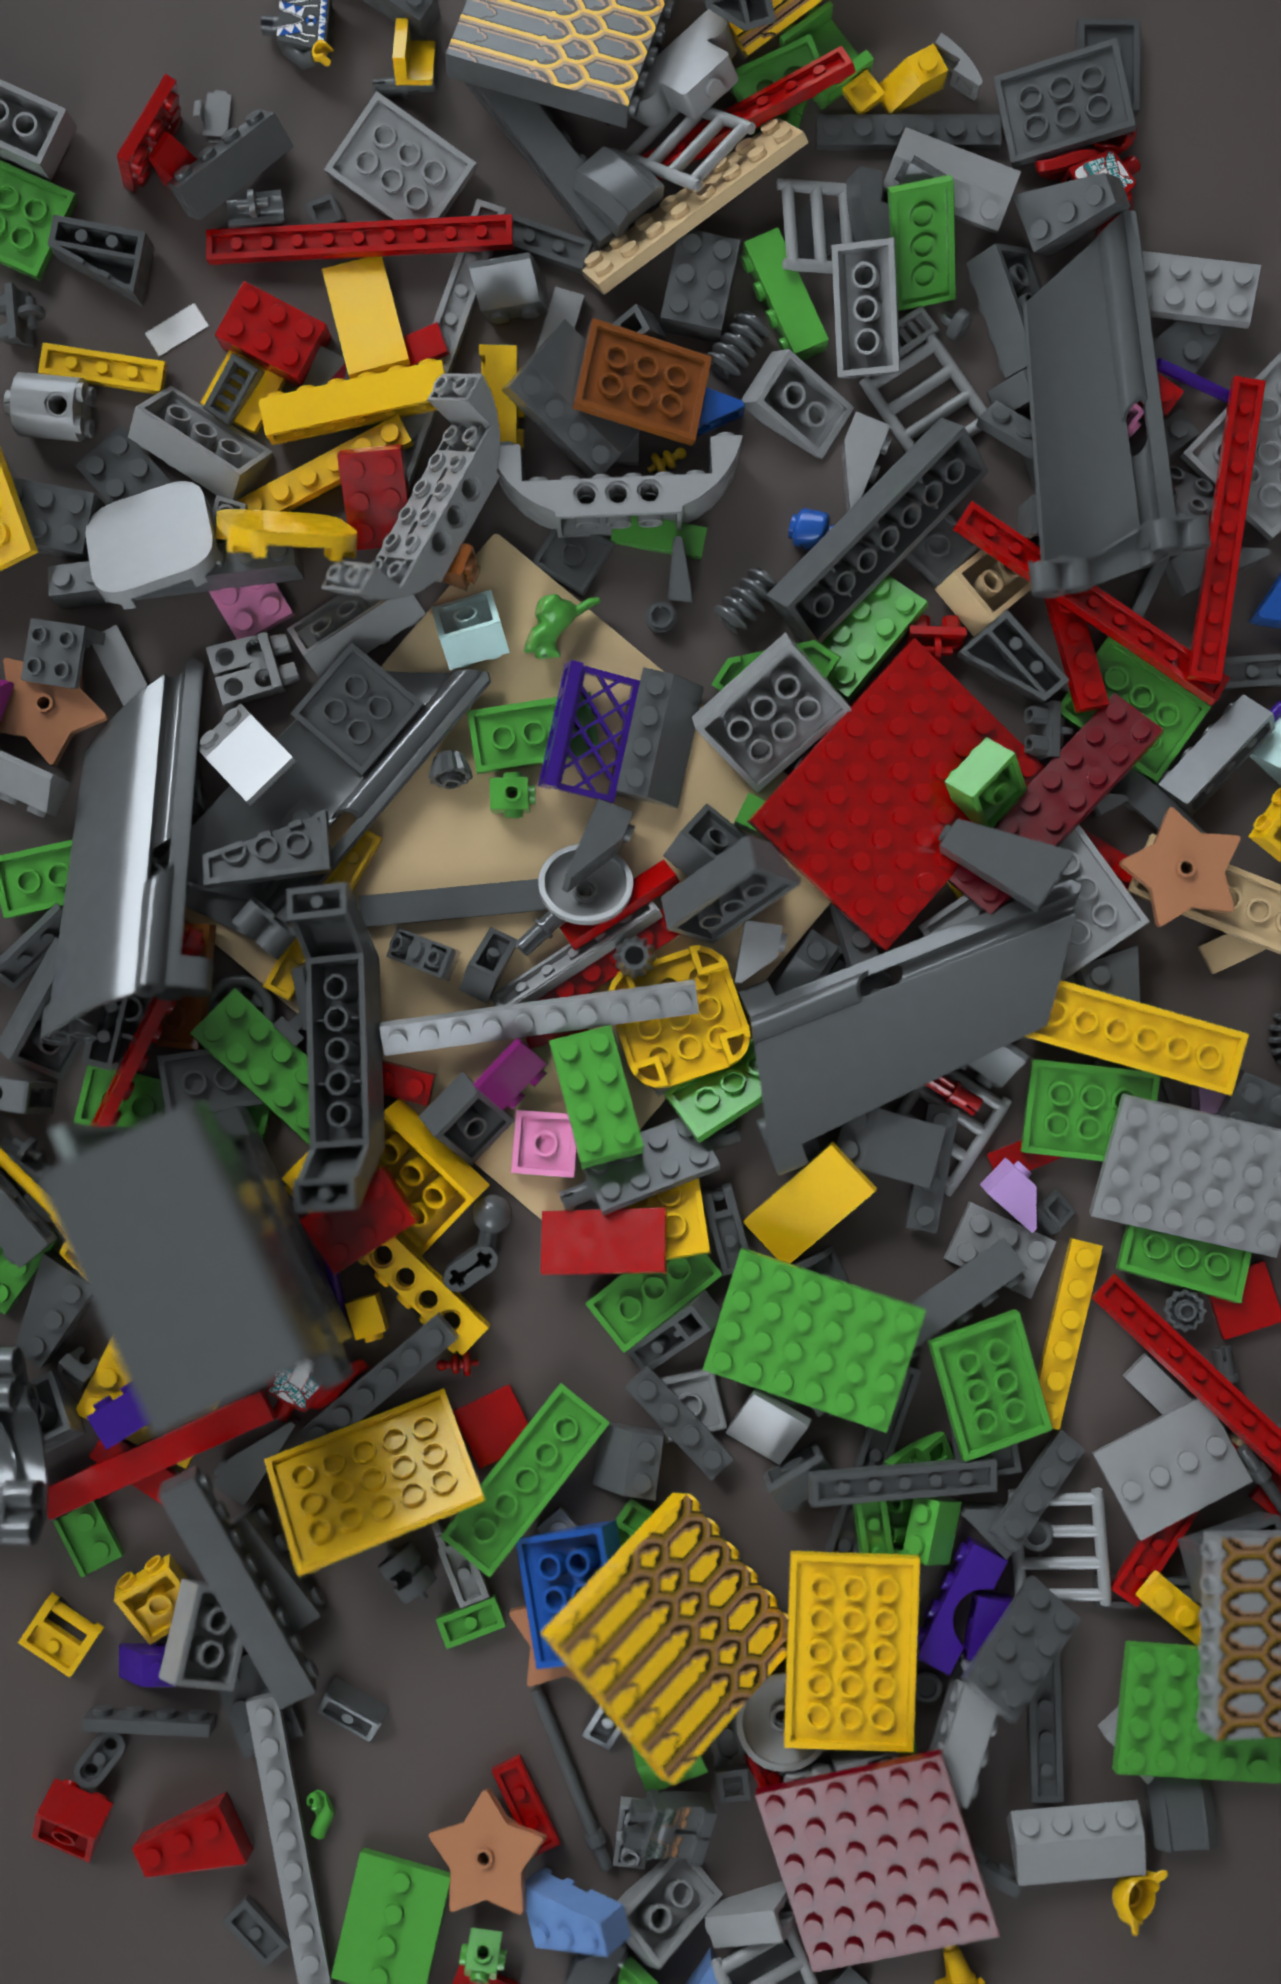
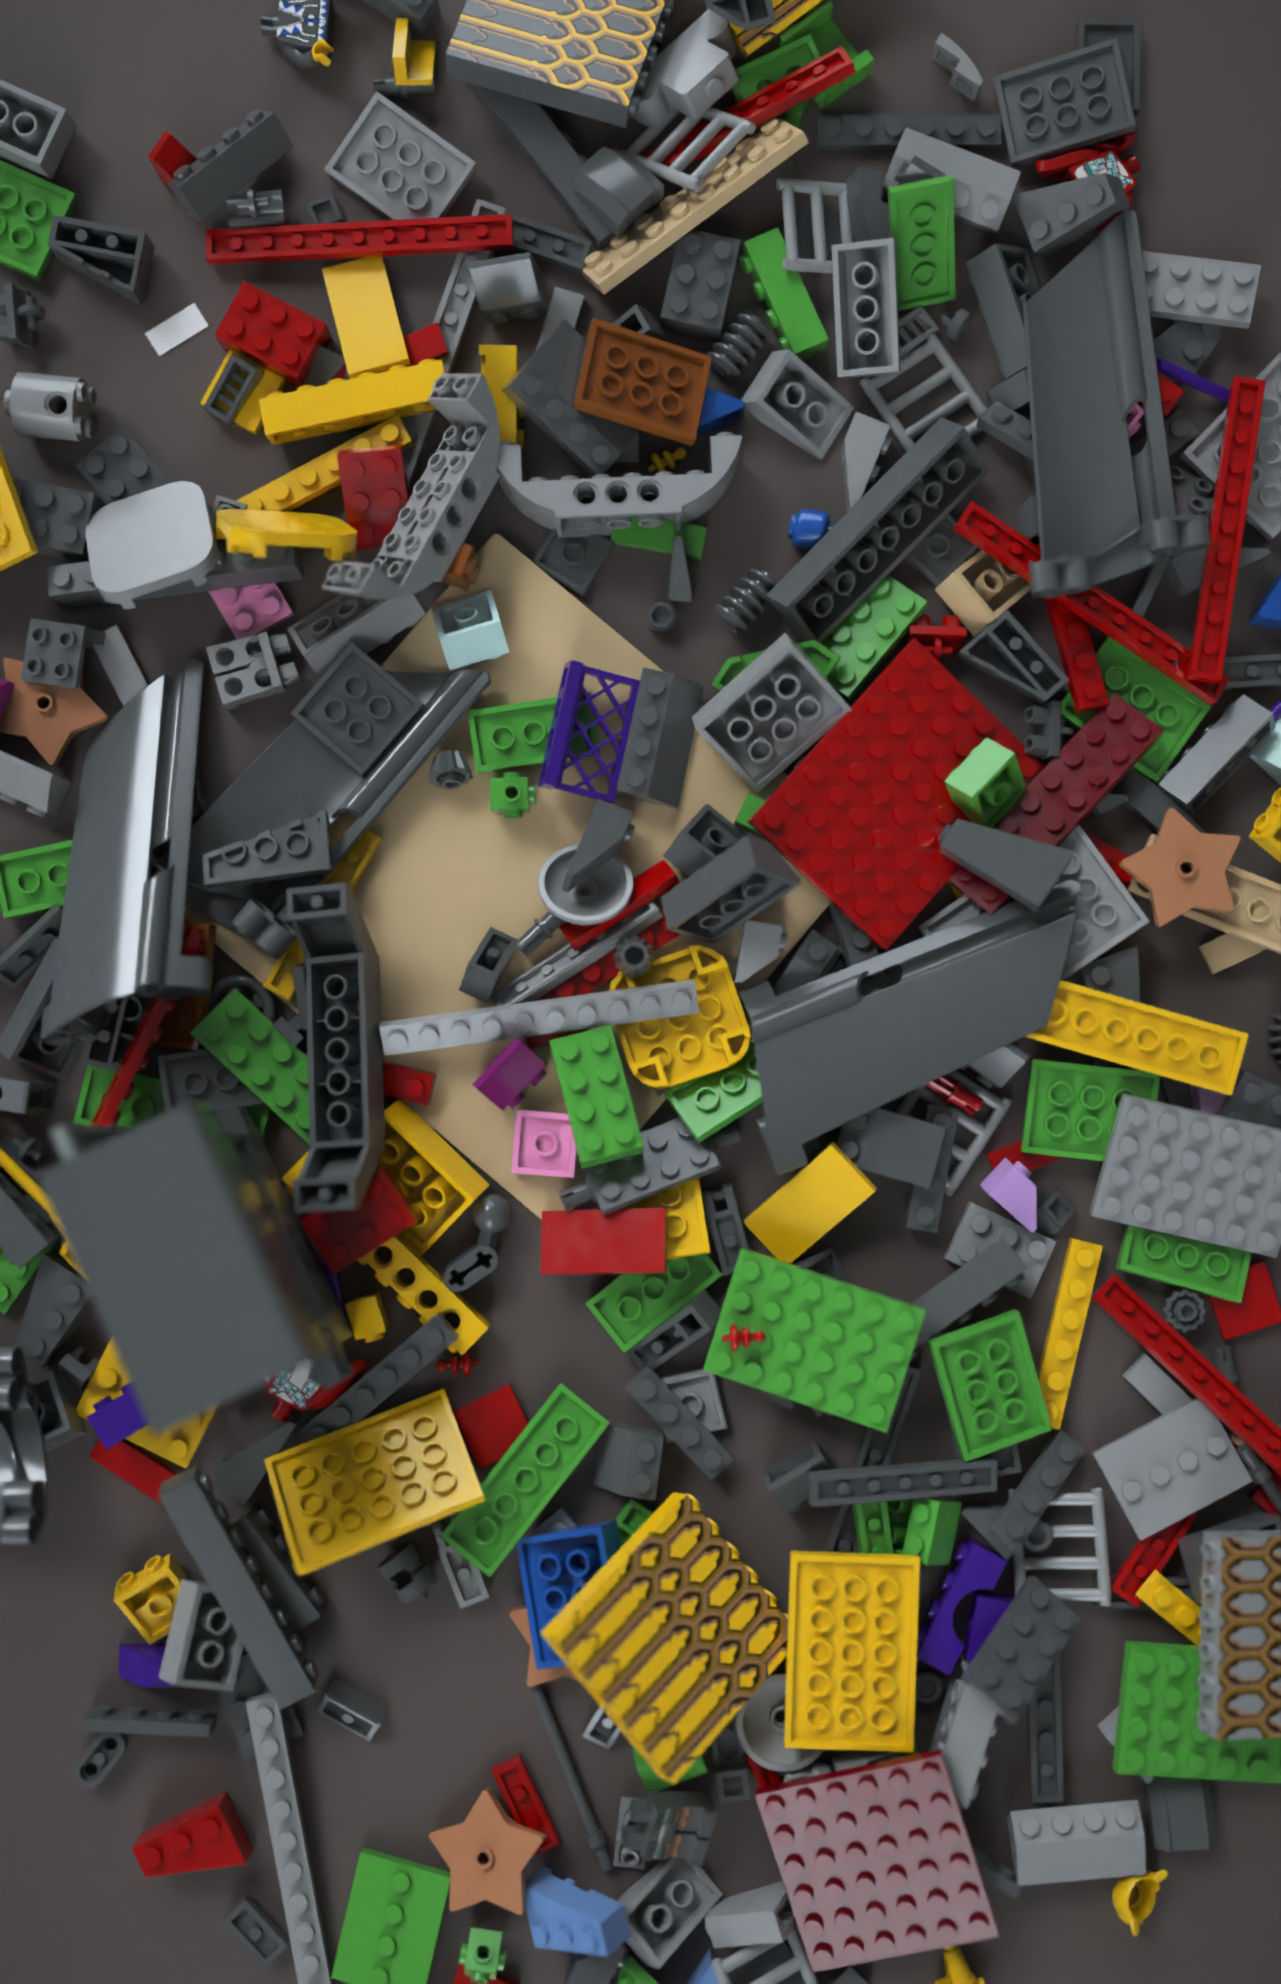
(54, 1643): yellow plate -> none
(72, 1819): red slope -> none
(89, 1537): bright green plate -> none
(104, 368): yellow plate -> none
(159, 115): red plate -> none
(159, 1453): red tile -> none
(198, 443): light grey slope -> none
(214, 114): light grey piece -> none
(245, 753): slope -> none
(324, 1810): bright green arm -> none
(423, 954): dark grey slope -> none
(451, 903): dark grey tile -> none
(465, 1119): dark grey slope -> none
(471, 1622): bright green plate -> none
(553, 618): bright green animal -> none
(745, 1337): none -> red hair
(768, 1426): light grey tile -> none
(863, 92): yellow plate -> none
(914, 80): yellow slope -> none
(929, 1448): bright green slope -> none

